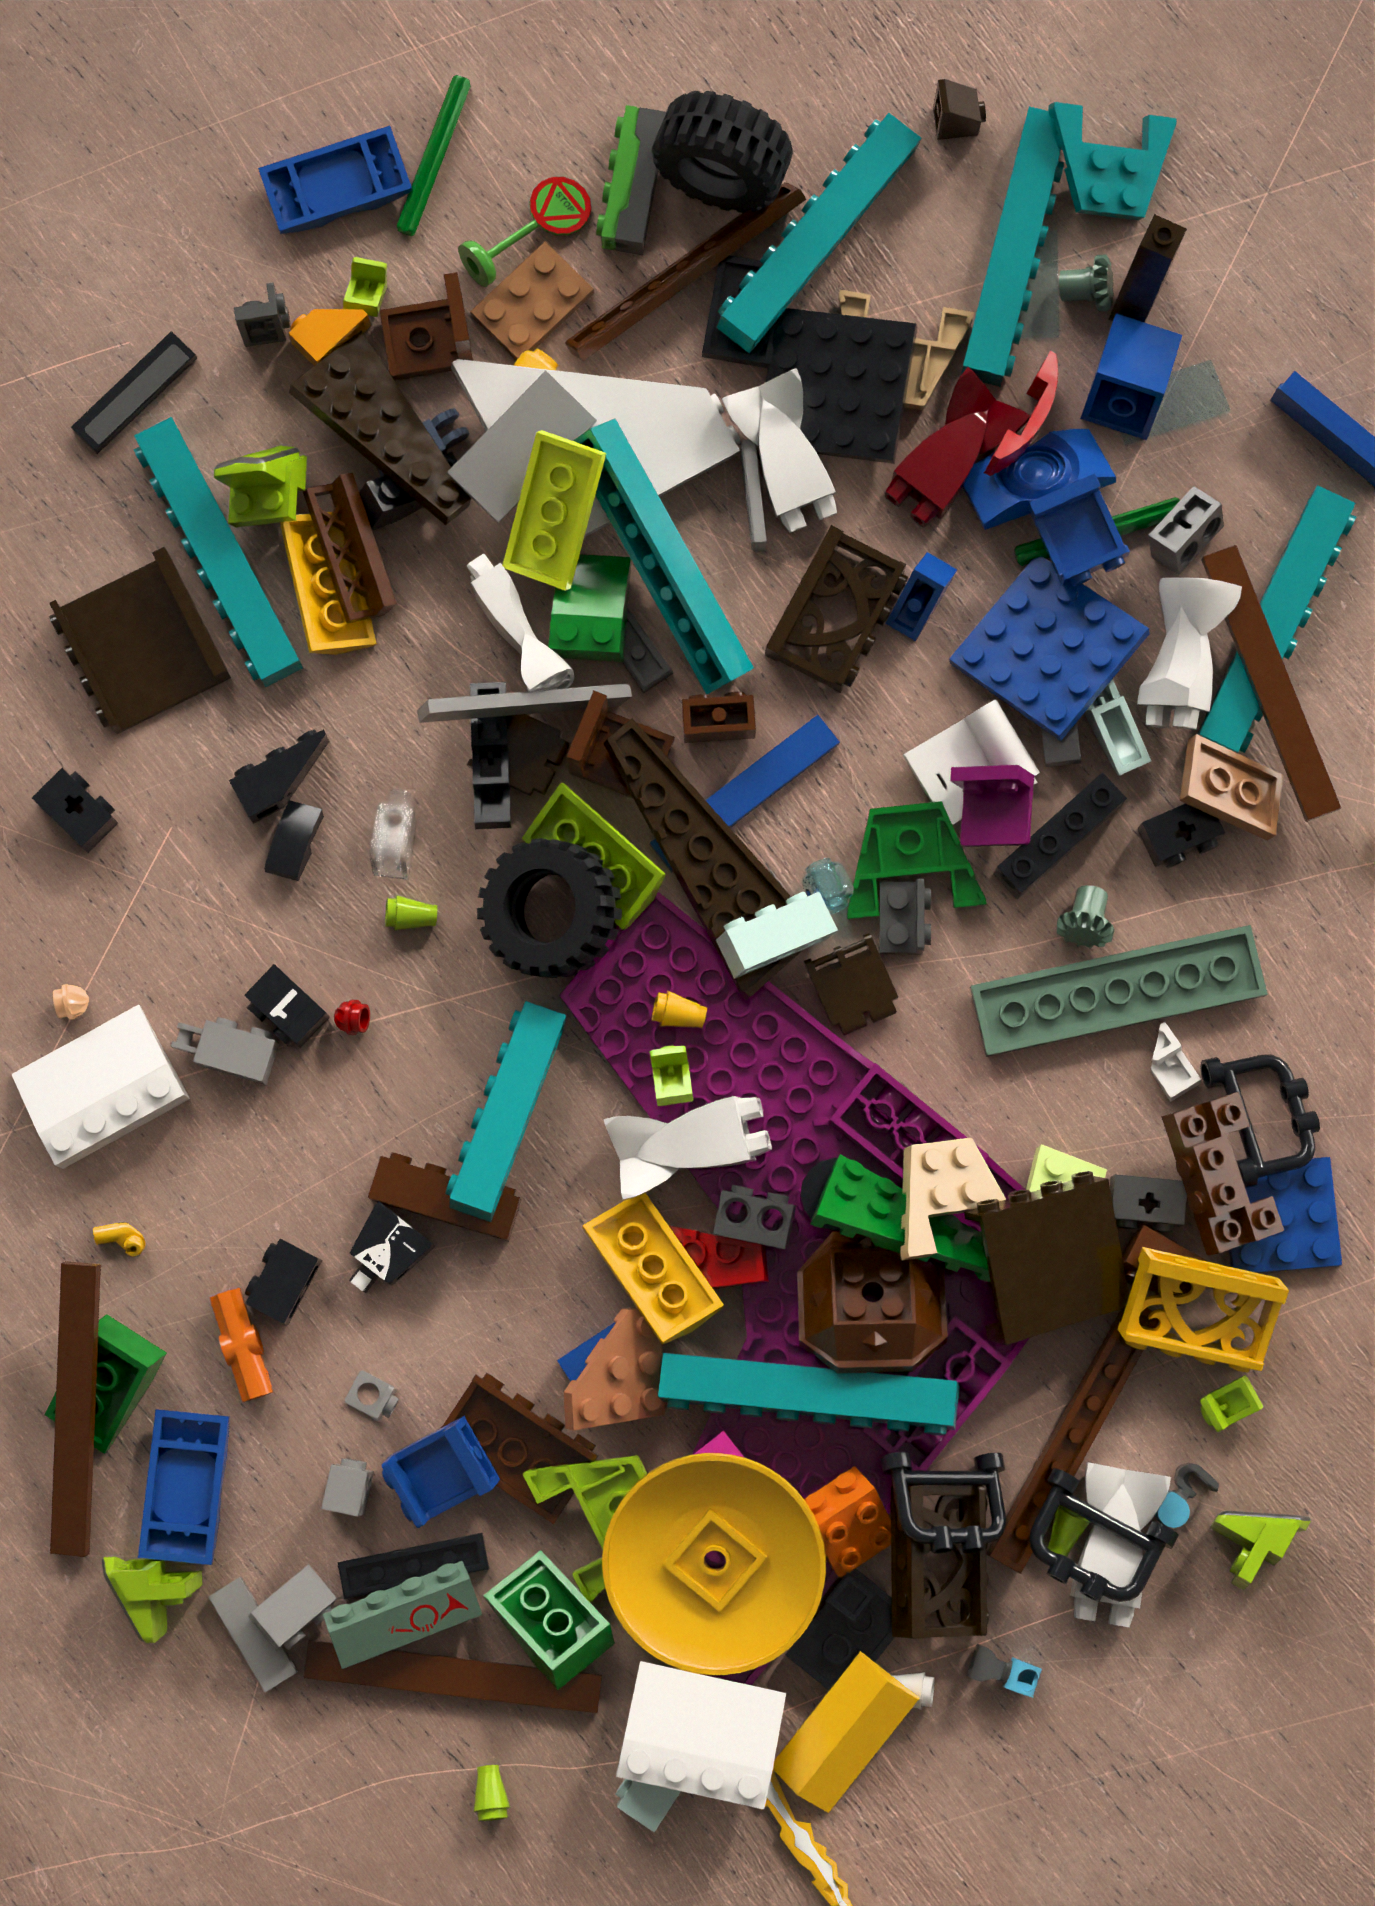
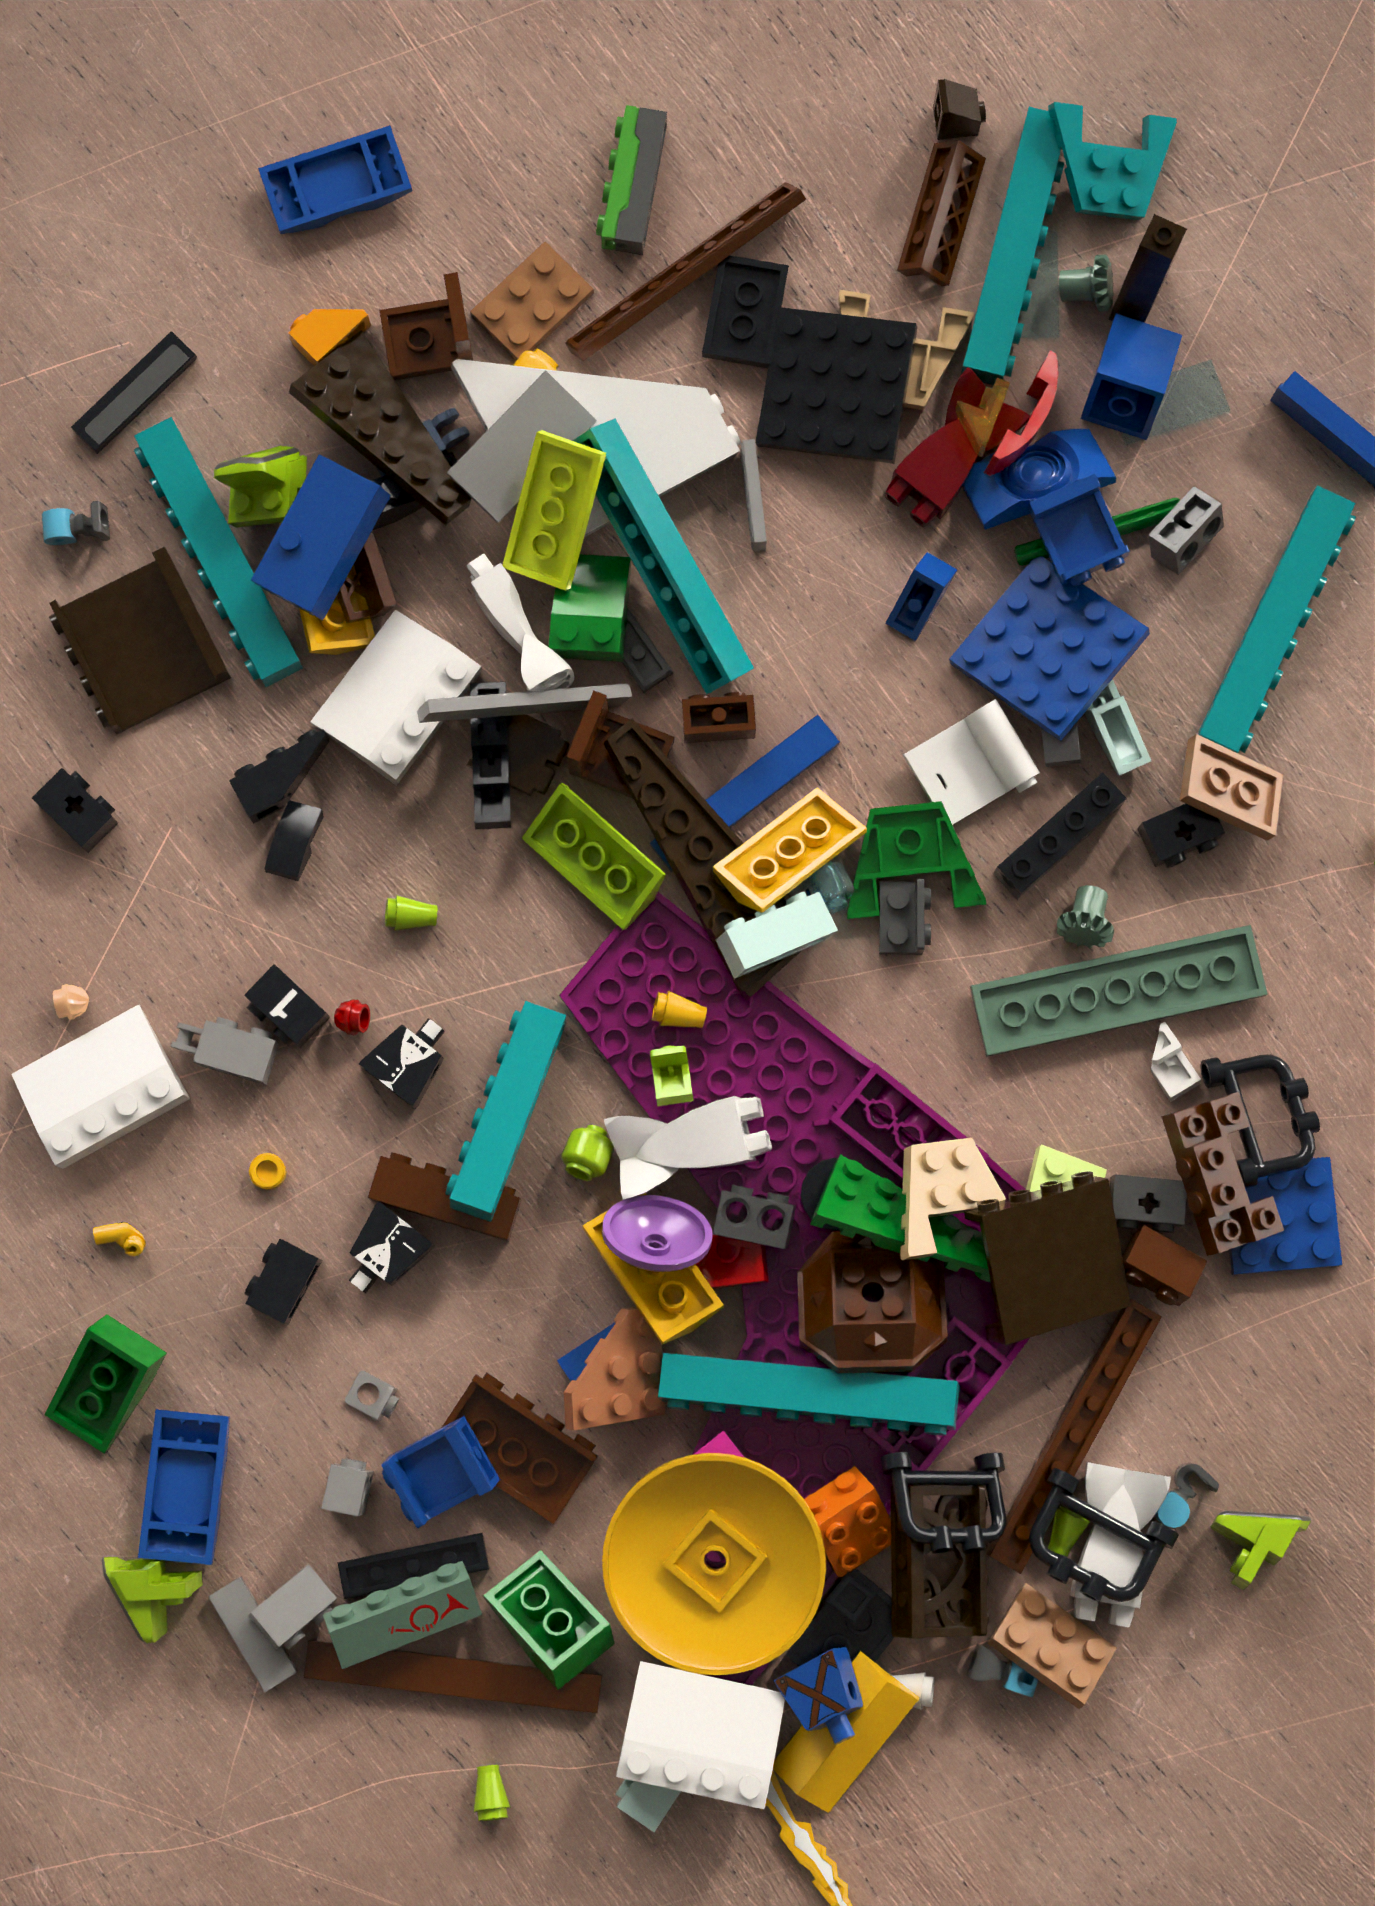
(63, 527): none -> leg
(75, 1408): reddish brown tile -> none
(241, 1344): orange piece -> none
(263, 322): dark grey bracket -> none
(267, 1171): none -> yellow tile
(321, 537): none -> blue brick
(366, 286): lime bracket -> none
(380, 695): none -> white slope
(393, 836): clear torso -> none
(406, 1061): none -> black torso
(433, 155): green axle -> none
(506, 898): black tyre -> none
(556, 206): bright green piece -> none
(587, 1152): none -> lime head
(599, 1491): lime wing -> none
(657, 1233): none -> medium lavender dish
(722, 151): black tyre -> none
(788, 851): none -> yellow slope
(789, 463): white hips -> none
(818, 232): teal brick -> none
(824, 1693): none -> blue torso
(830, 562): dark brown fence -> none
(853, 986): dark brown plate -> none
(936, 207): none -> reddish brown fence
(978, 422): none -> clear yellow slope
(995, 804): magenta bracket -> none
(1052, 1645): none -> medium nougat plate
(1174, 1270): yellow fence -> none
(1184, 665): white hips -> none
(1230, 1403): lime bracket -> none
(1274, 689): reddish brown tile -> none

